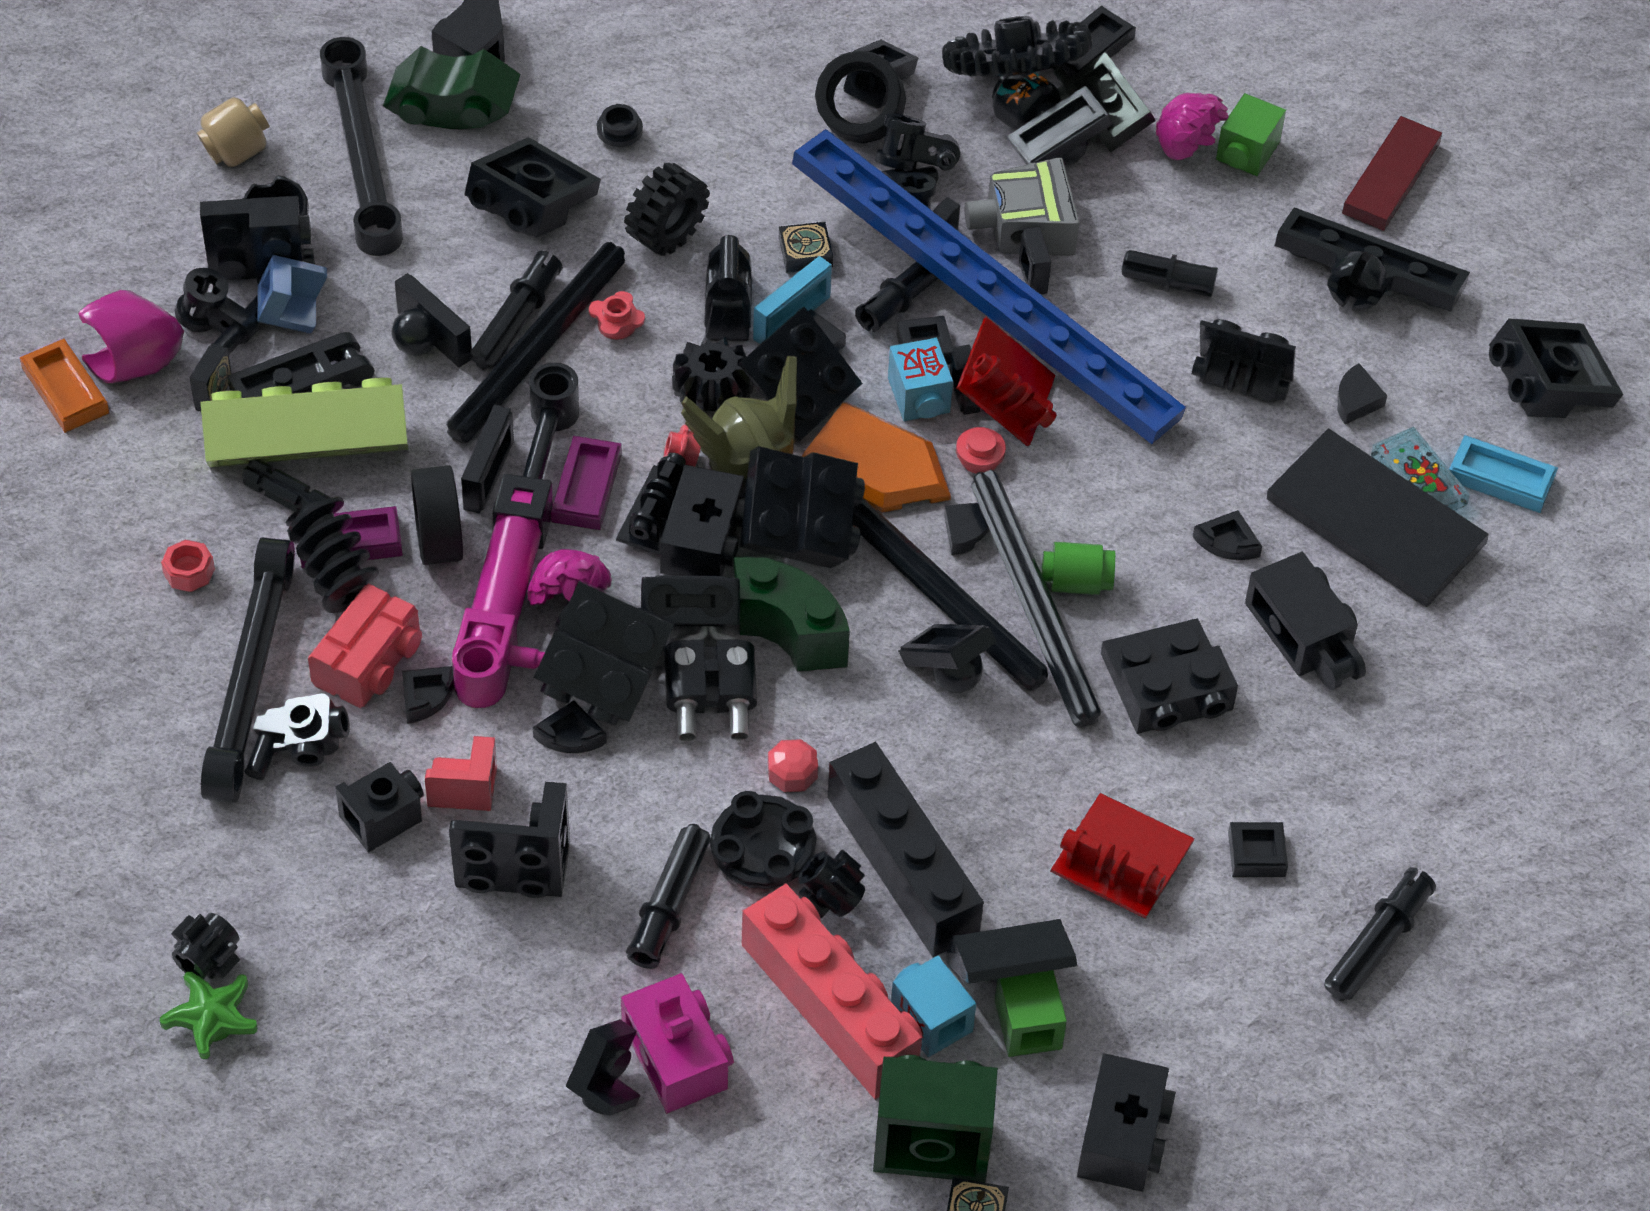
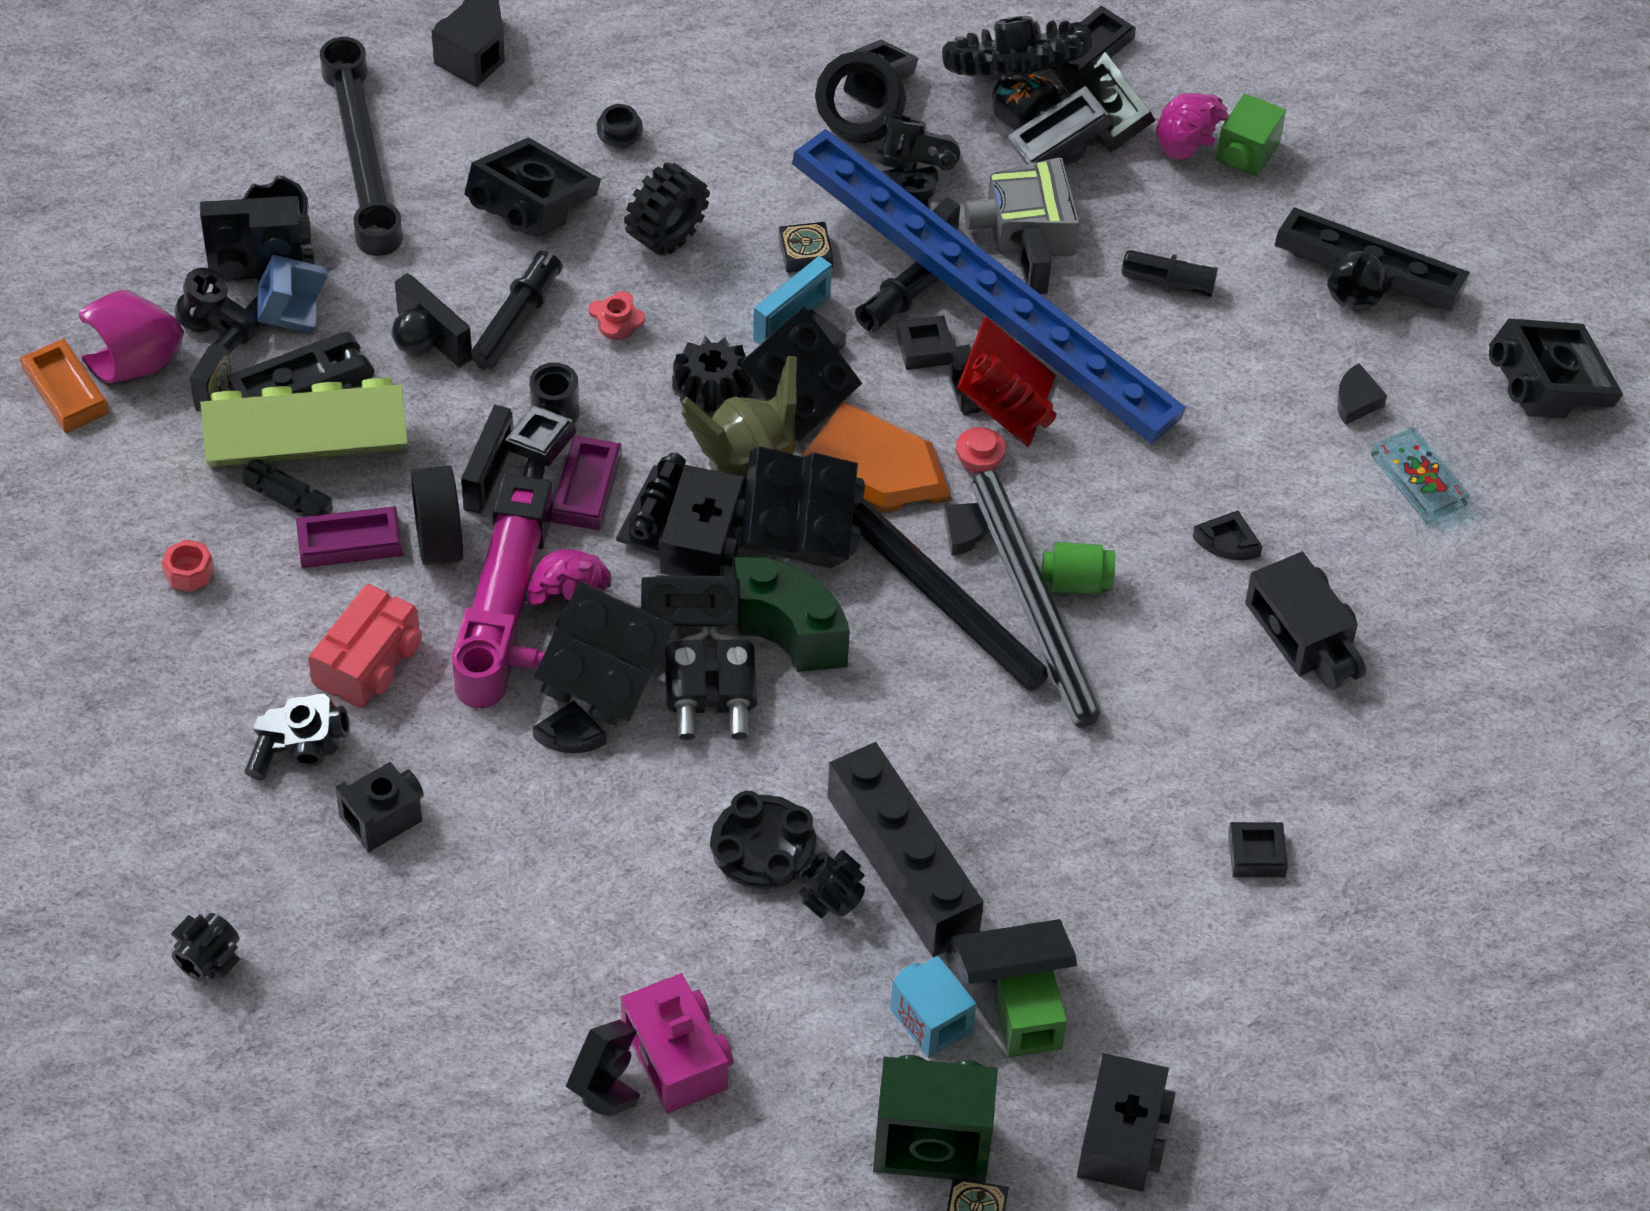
(210, 1012): bright green animal -> none
(224, 762): black piece -> none
(233, 132): tan head -> none
(330, 552): black piece -> none
(426, 691): black tile -> none
(451, 90): dark green brick -> none
(464, 781): coral panel -> none
(515, 856): black bracket -> none
(535, 342): black axle -> none
(541, 435): none -> black tile
(661, 913): black axle -> none
(683, 444): coral plate -> none
(728, 291): black piece -> none
(792, 765): coral tile -> none
(828, 985): coral brick -> none
(920, 379): medium azure brick -> none
(951, 653): black tile -> none
(1121, 855): red hinge -> none
(1170, 676): black plate -> none
(1269, 354): black hinge -> none
(1377, 517): black tile -> none
(1392, 173): dark red tile -> none
(1392, 917): black axle -> none
(1503, 473): medium azure tile -> none

